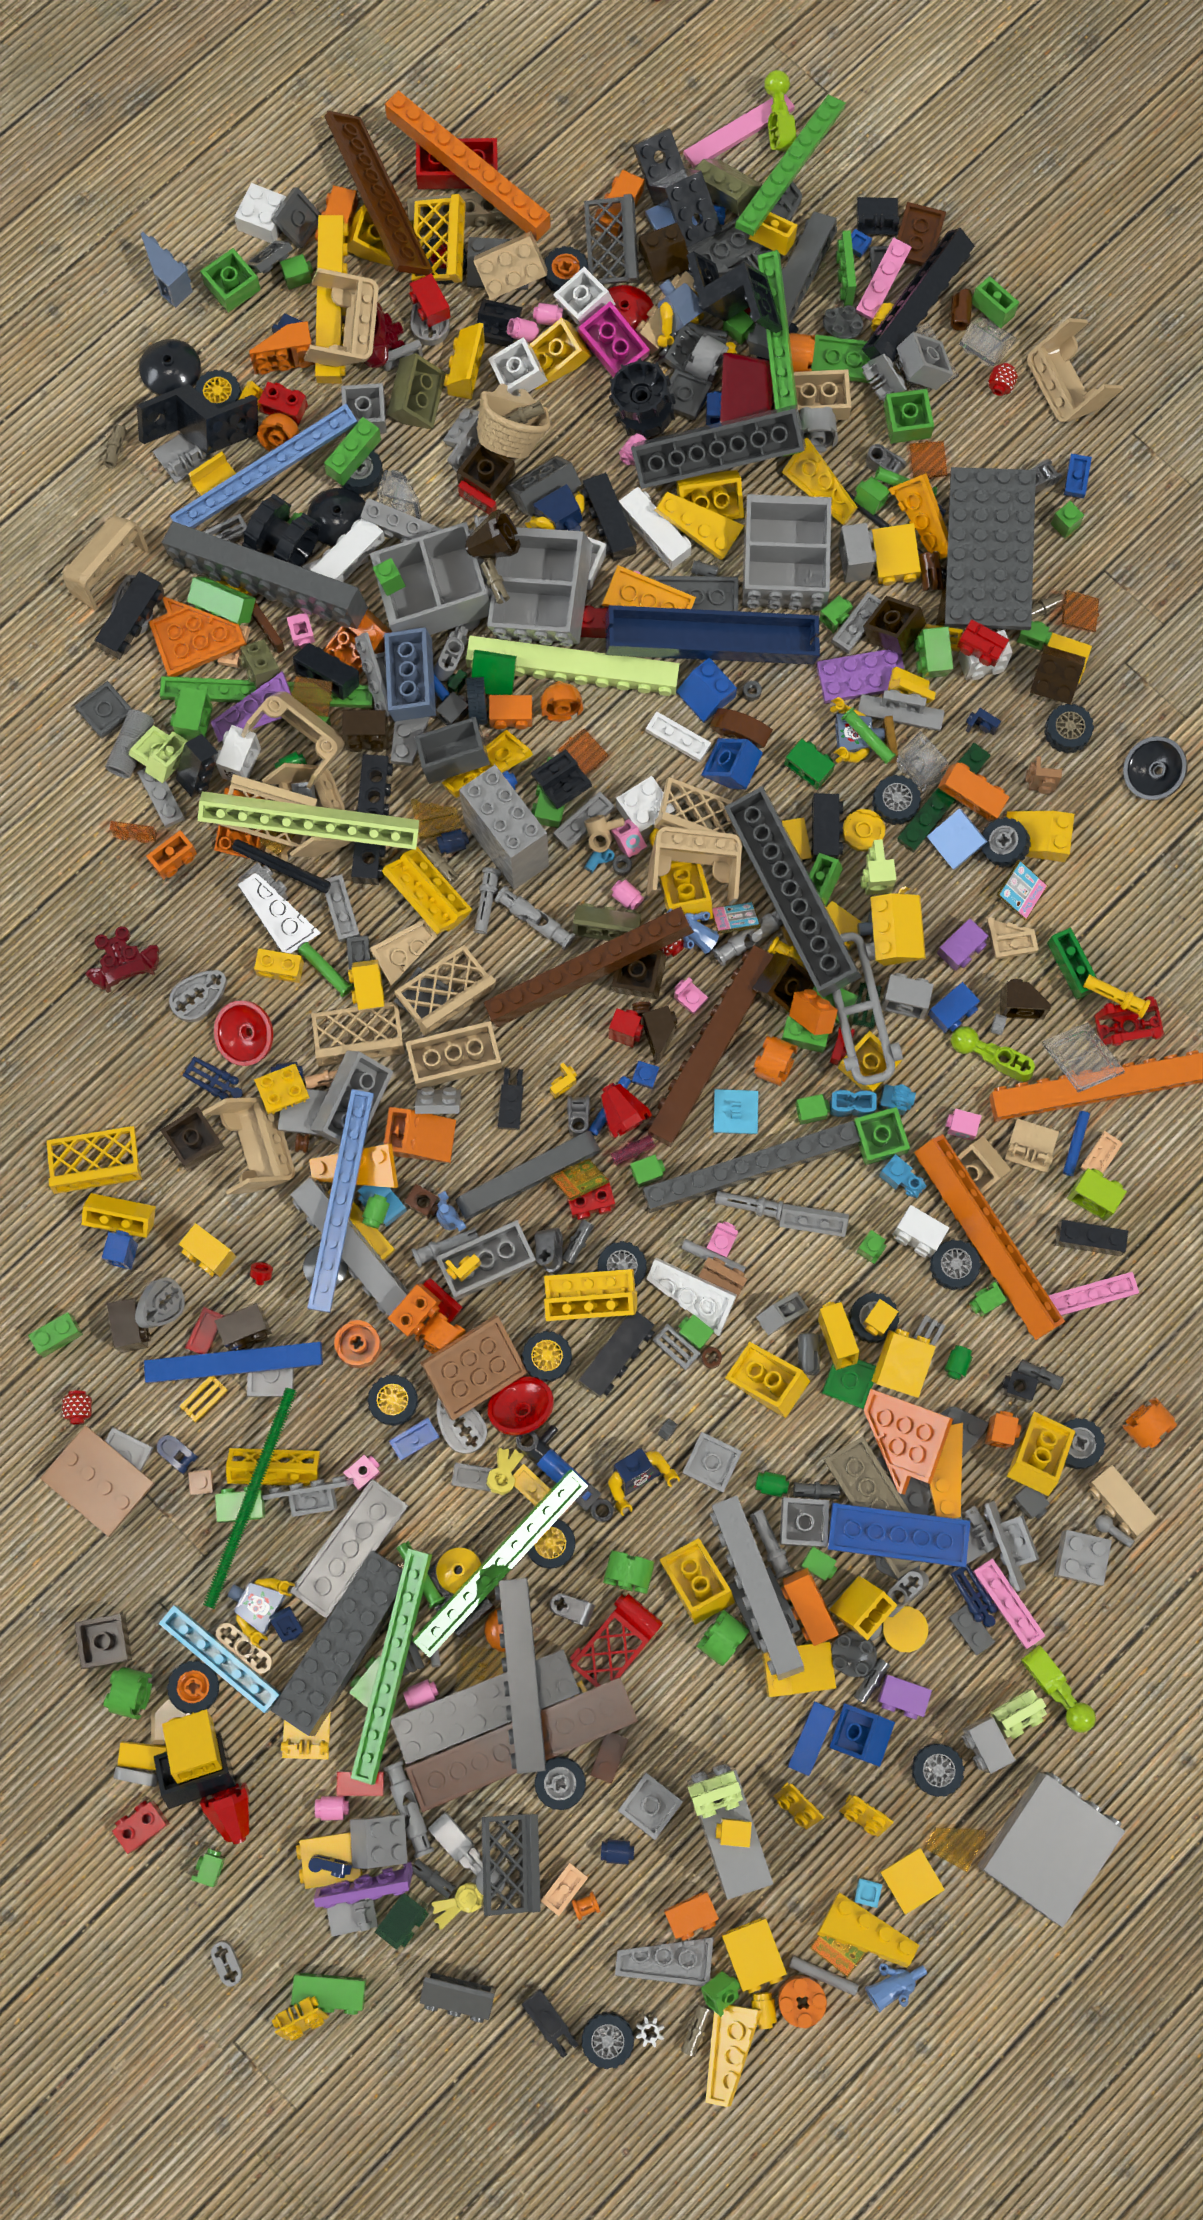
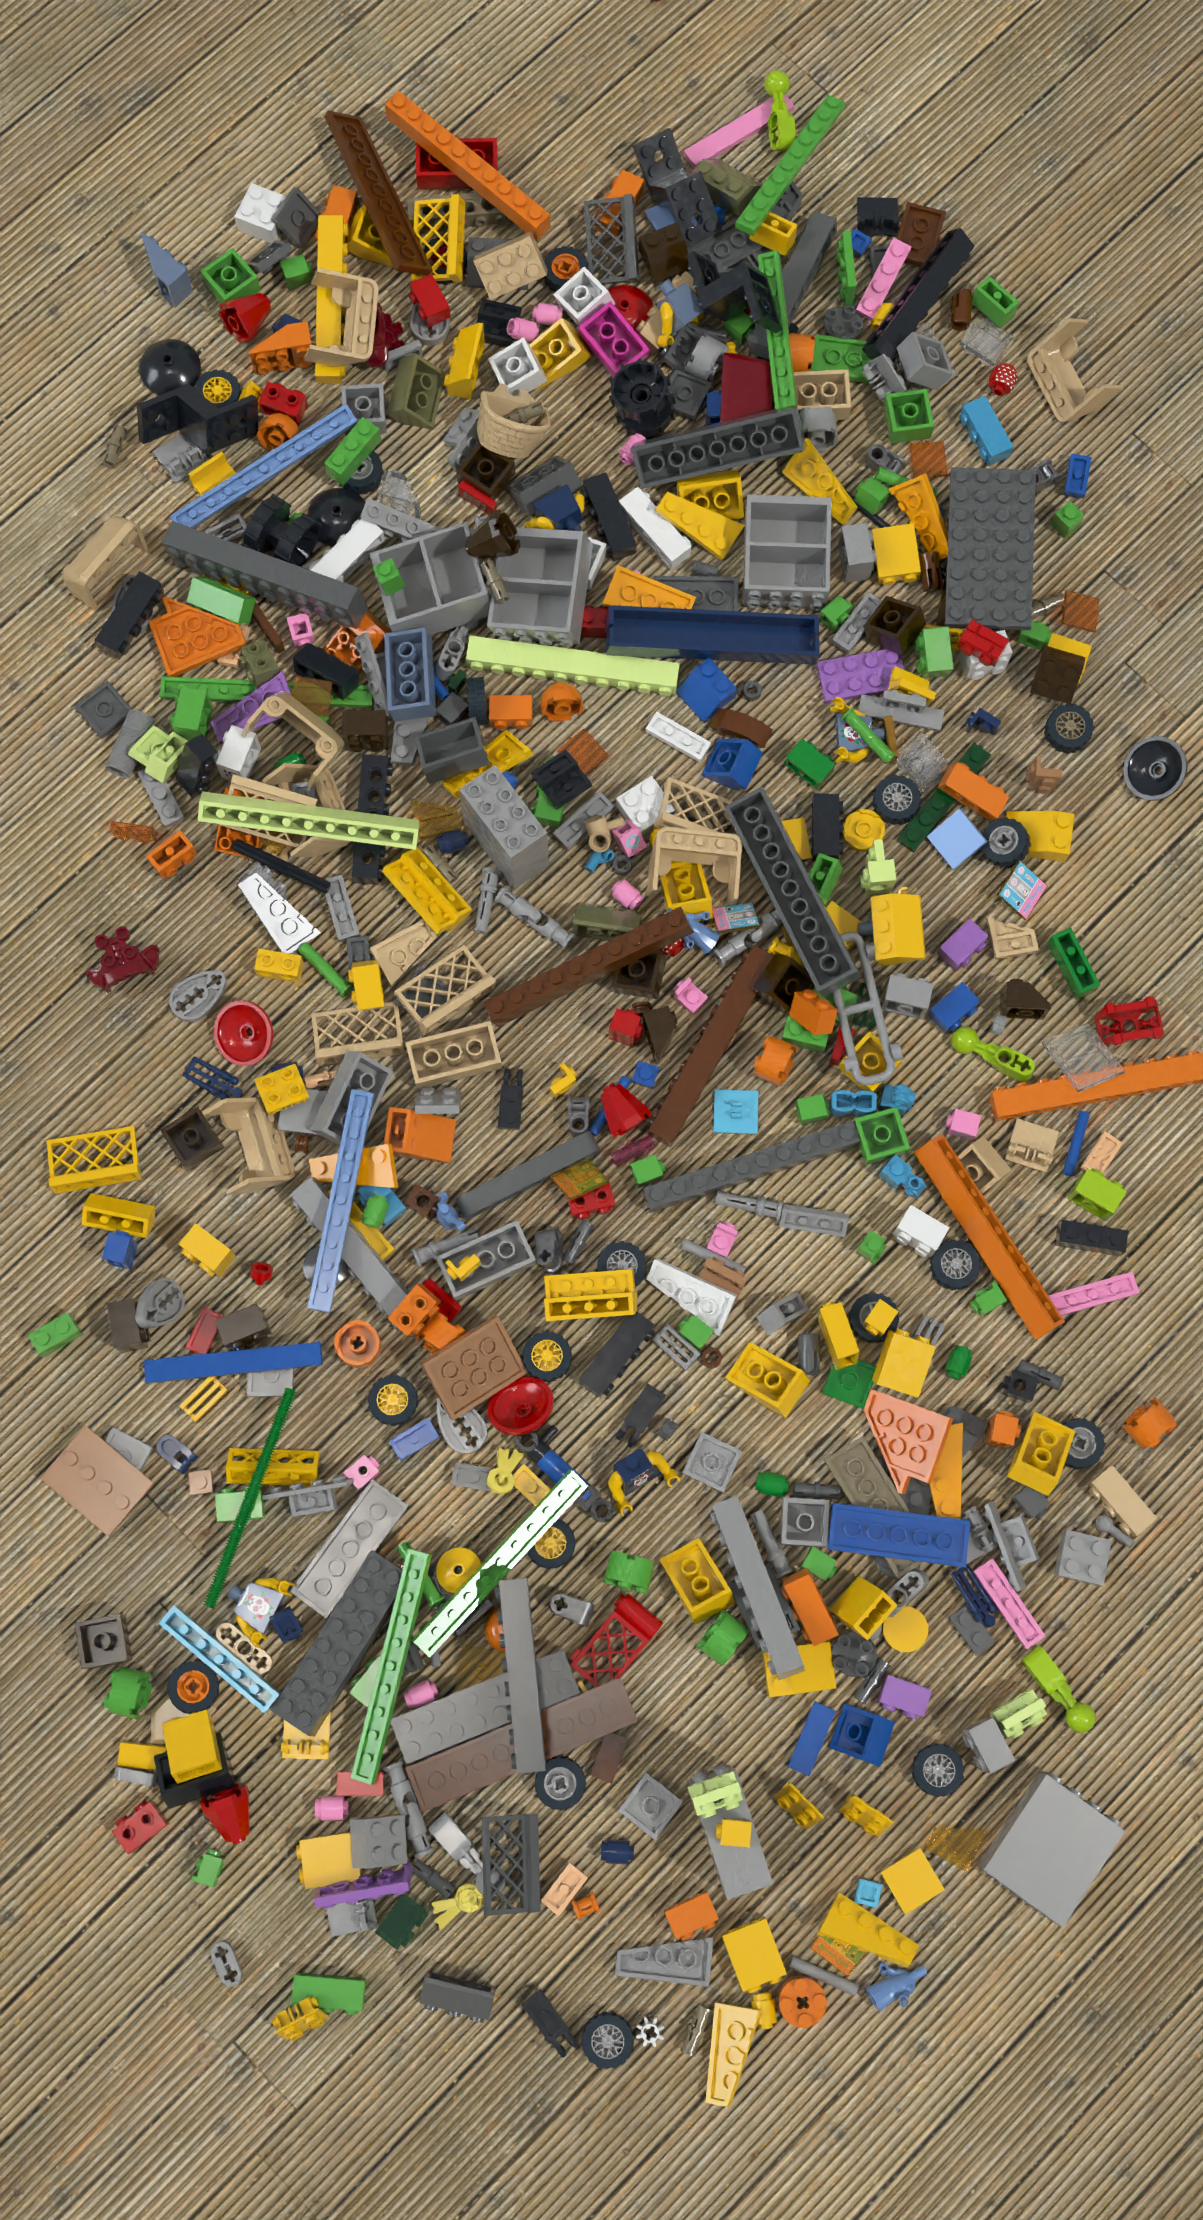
(76, 1407): red head -> none
(245, 315): none -> red cone
(337, 1867): dark blue plate -> none
(497, 671): green tile -> none
(641, 1413): none -> black hinge
(720, 1992): bright green brick -> none
(986, 431): none -> dark azure brick
(1126, 1000): yellow pin -> none

